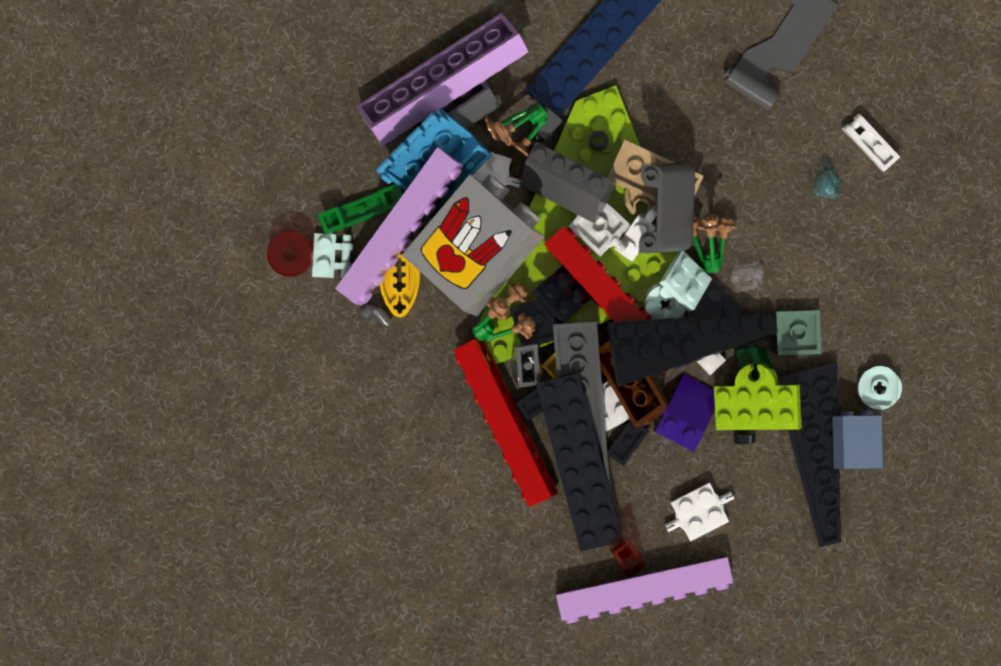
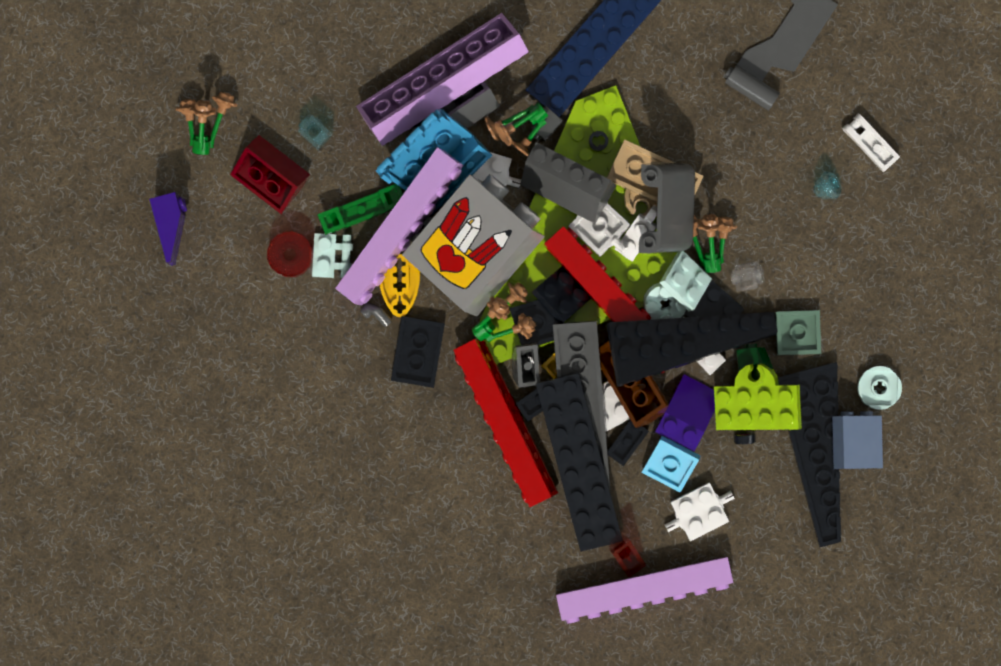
(169, 219): none -> dark purple slope
(203, 109): none -> plant
(269, 174): none -> dark red slope
(323, 133): none -> clear light blue brick
(417, 352): none -> black plate
(671, 464): none -> medium azure plate

